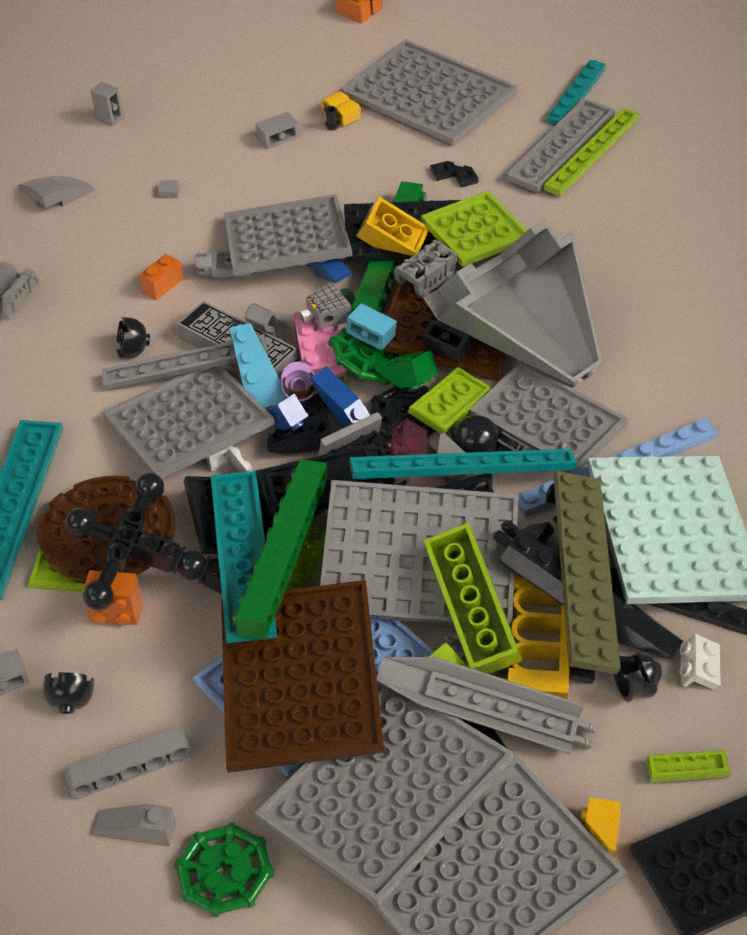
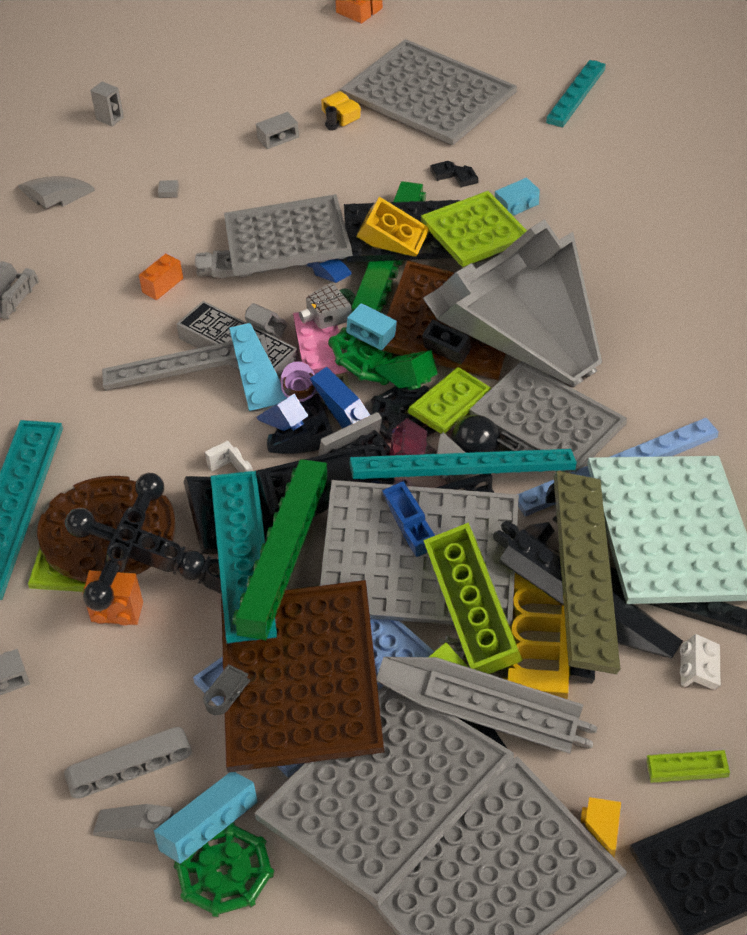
(68, 691): black cylinder -> none
(131, 338): black cylinder -> none
(187, 419): light grey plate -> none
(205, 816): none -> medium azure brick
(229, 685): none -> dark grey piece
(308, 558): clear neon green plate -> none
(408, 517): none -> blue slope
(434, 273): light grey piece -> none
(518, 196): none -> medium azure brick
(560, 145): light grey plate -> none
(591, 152): lime plate -> none
(637, 676): black helmet -> none

